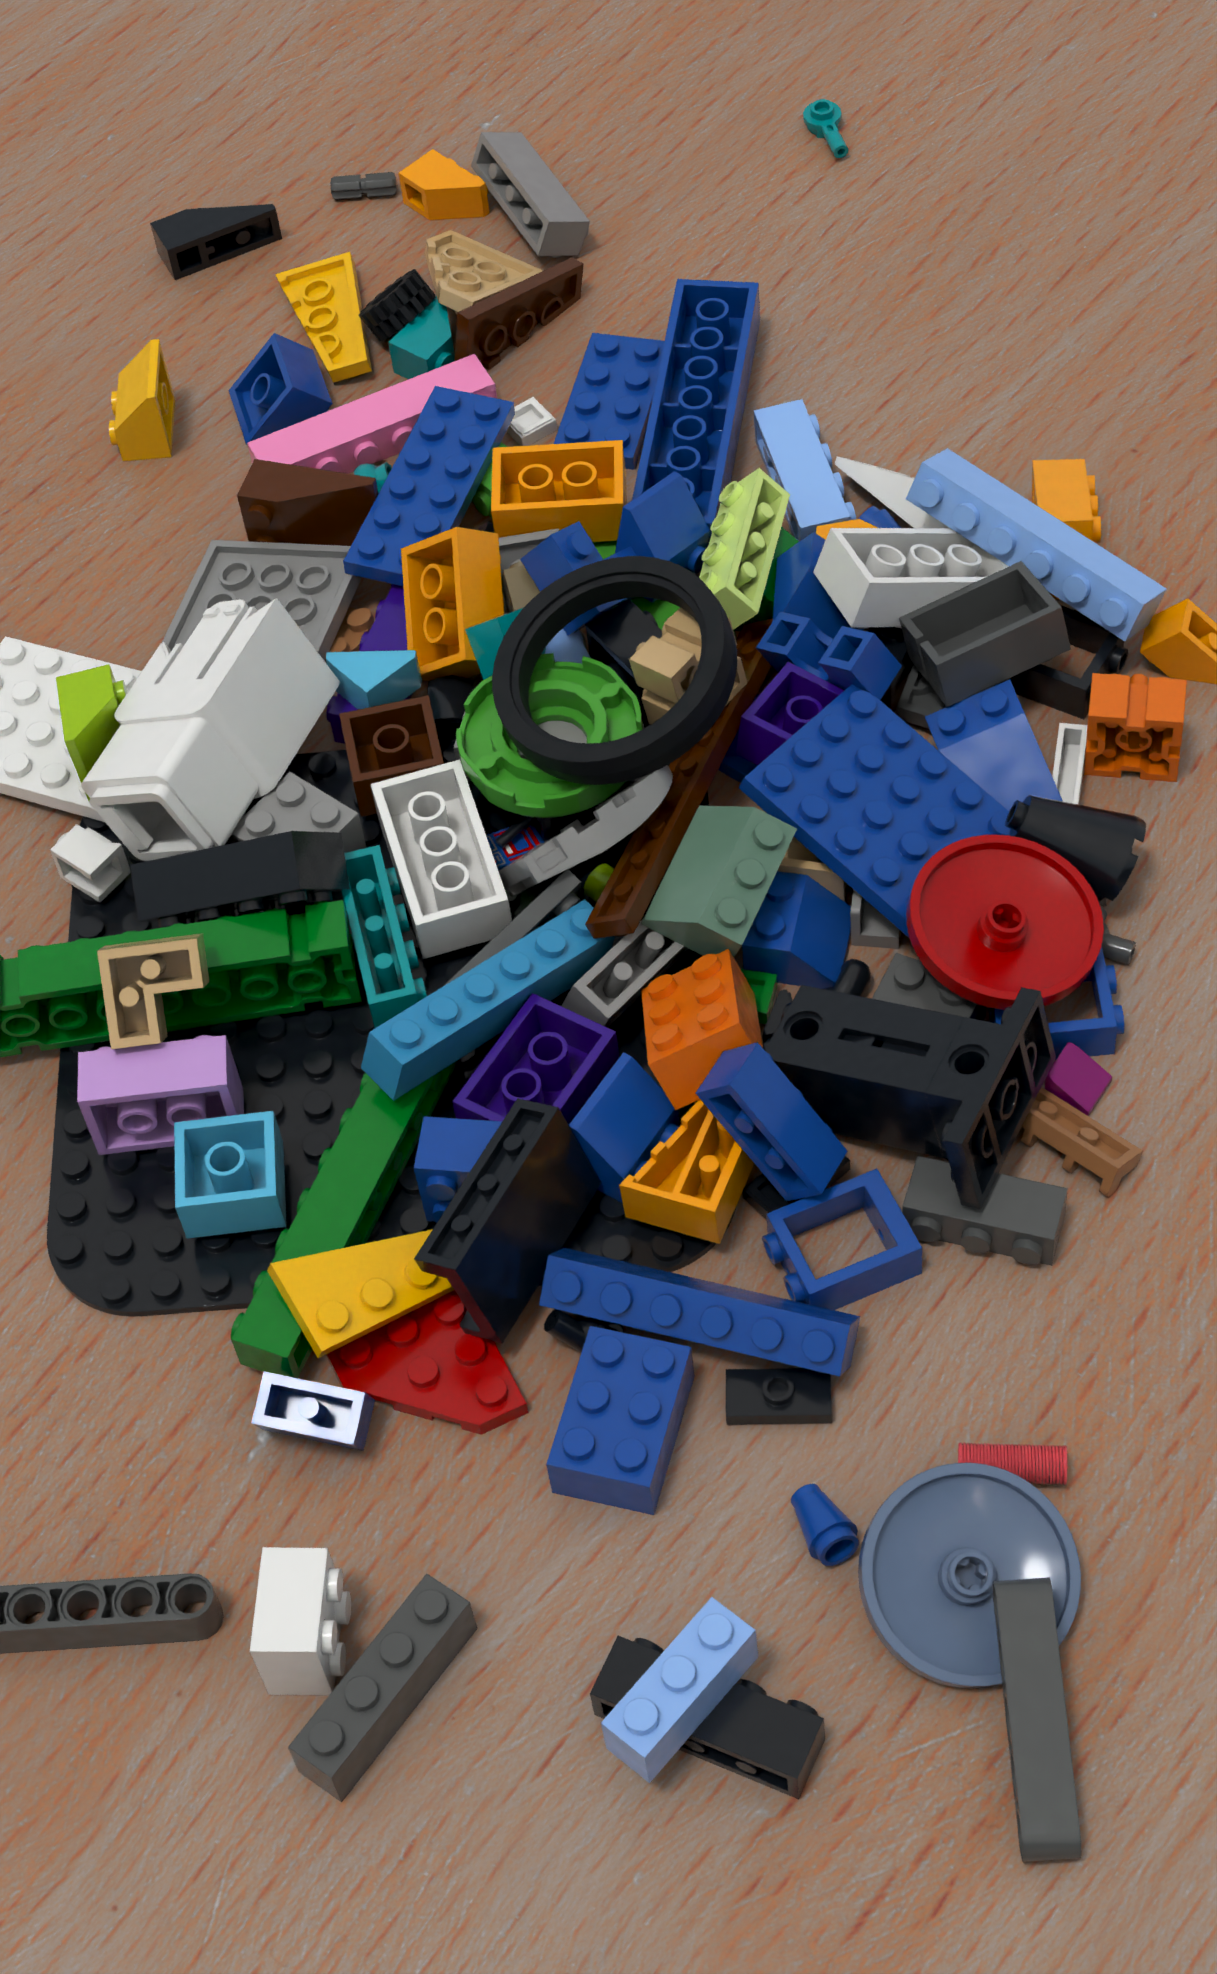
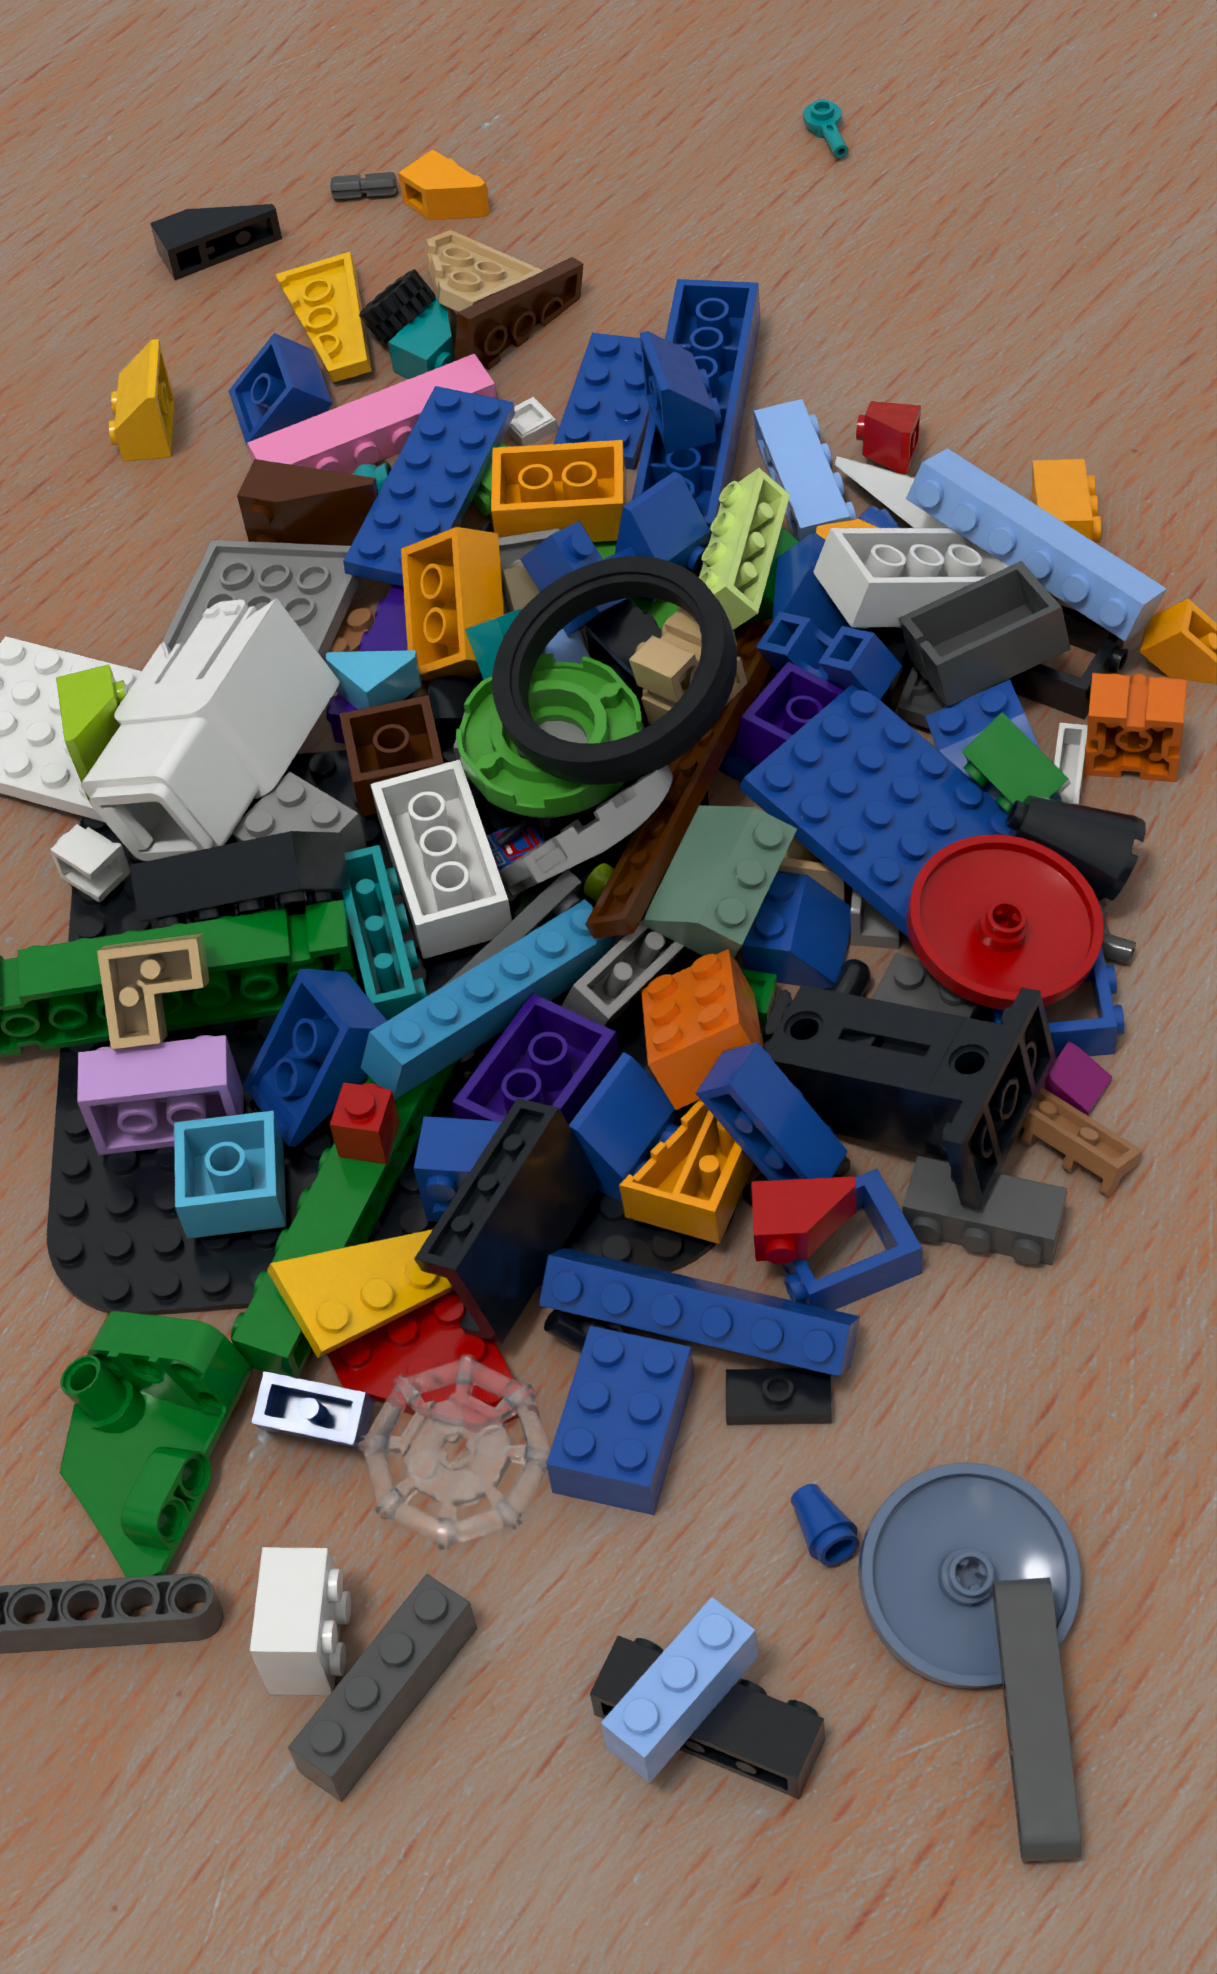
(145, 1428): none -> green panel
(312, 1051): none -> blue slope
(365, 1122): none -> red brick
(465, 1479): none -> clear plate
(530, 194): light grey brick -> none
(678, 395): none -> blue slope
(799, 1215): none -> red slope
(890, 434): none -> red slope
(1012, 764): none -> green brick
(1013, 1456): coral piece -> none

